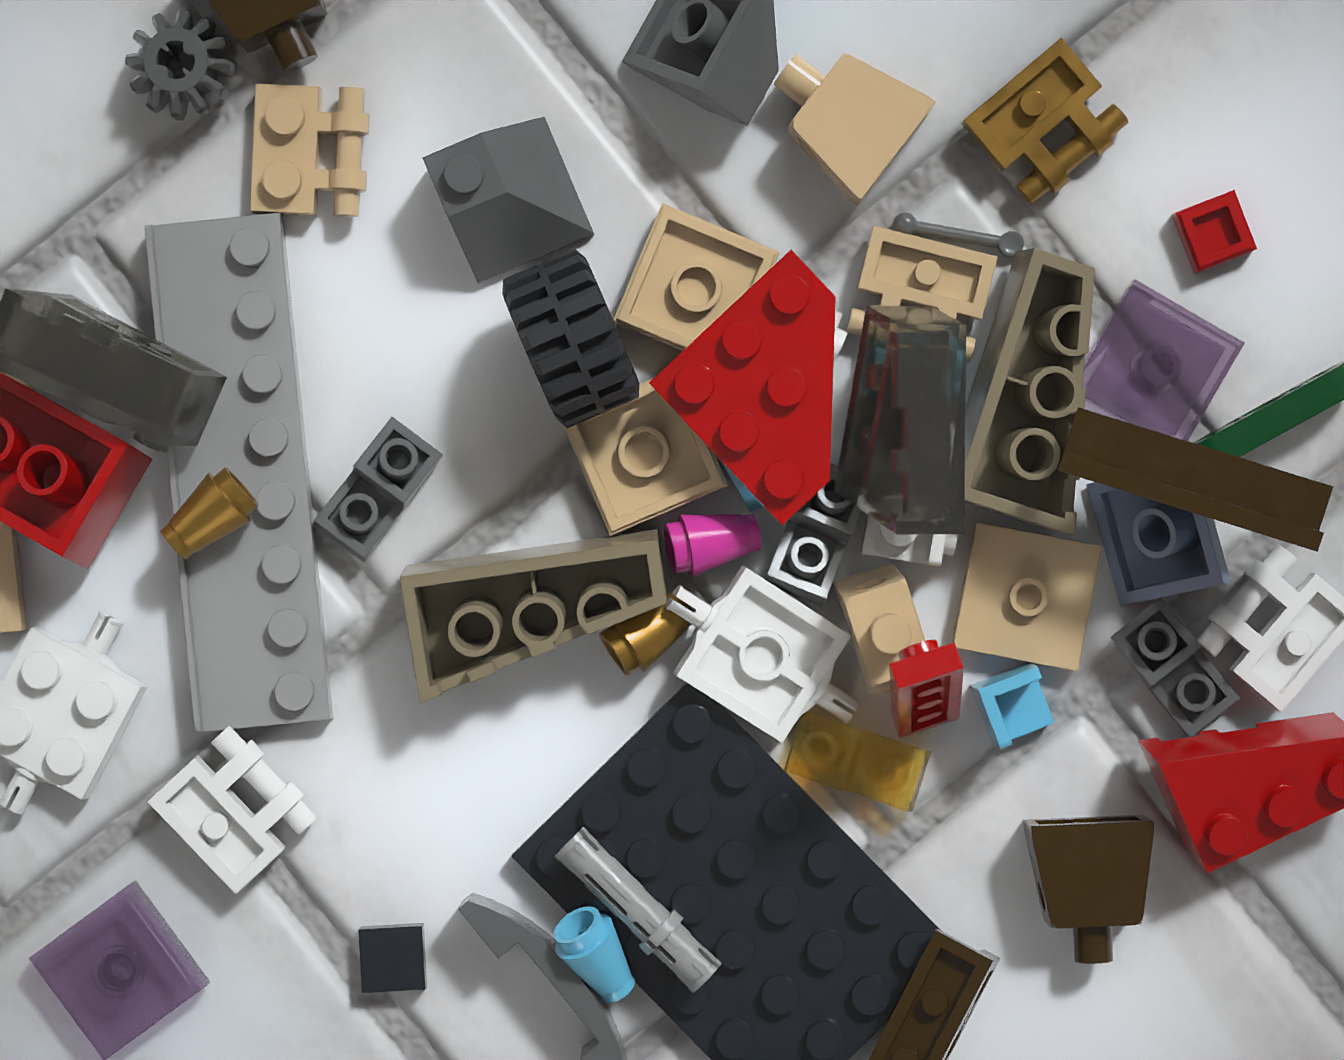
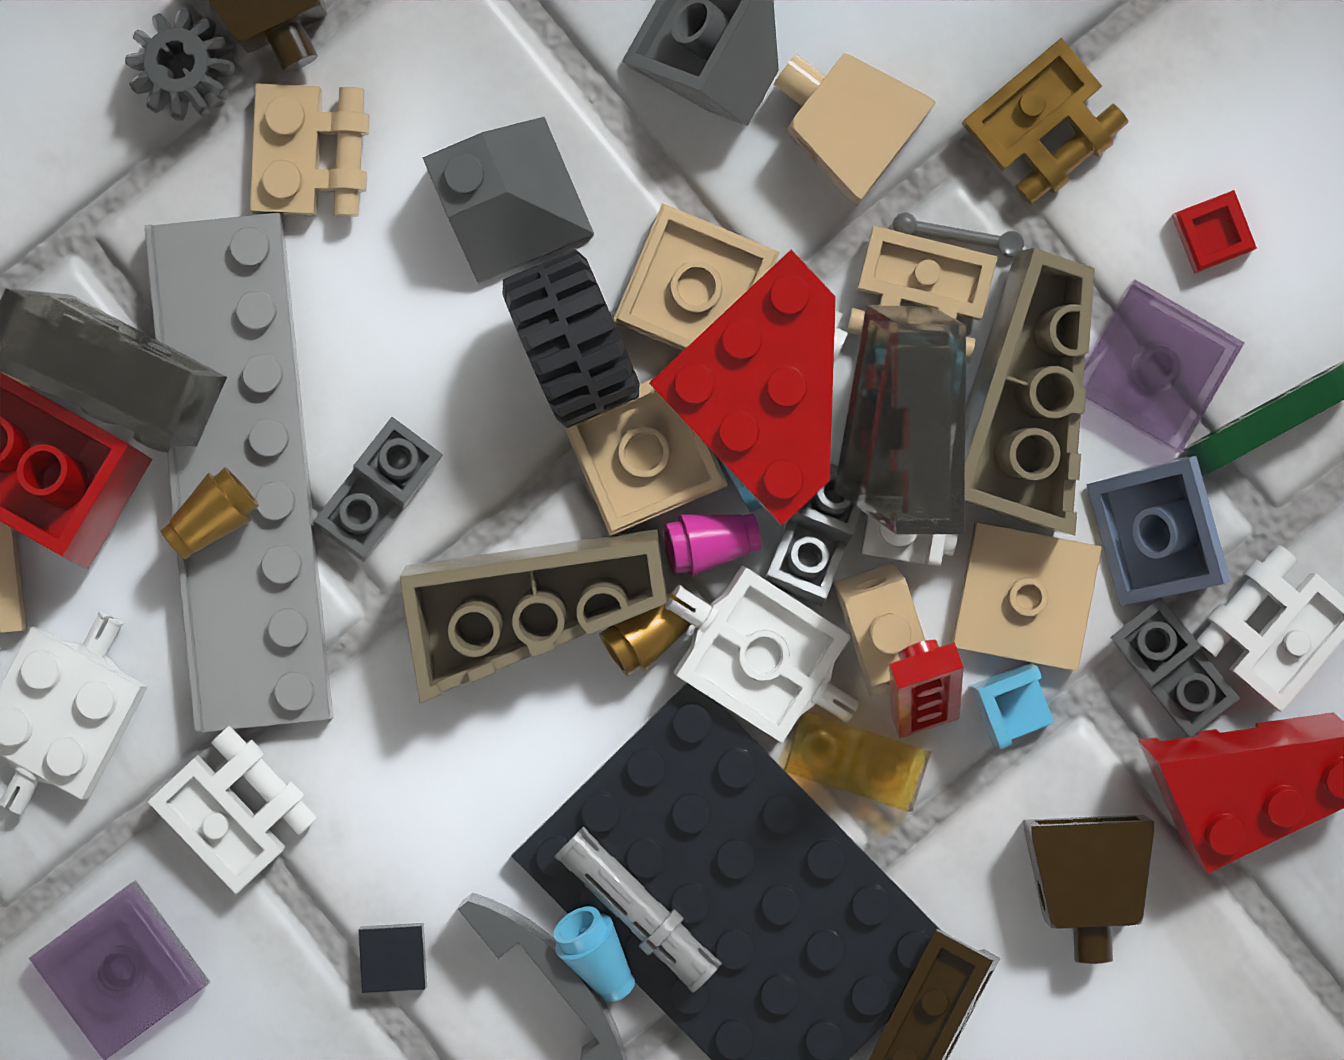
(1196, 479): dark brown fence -> none

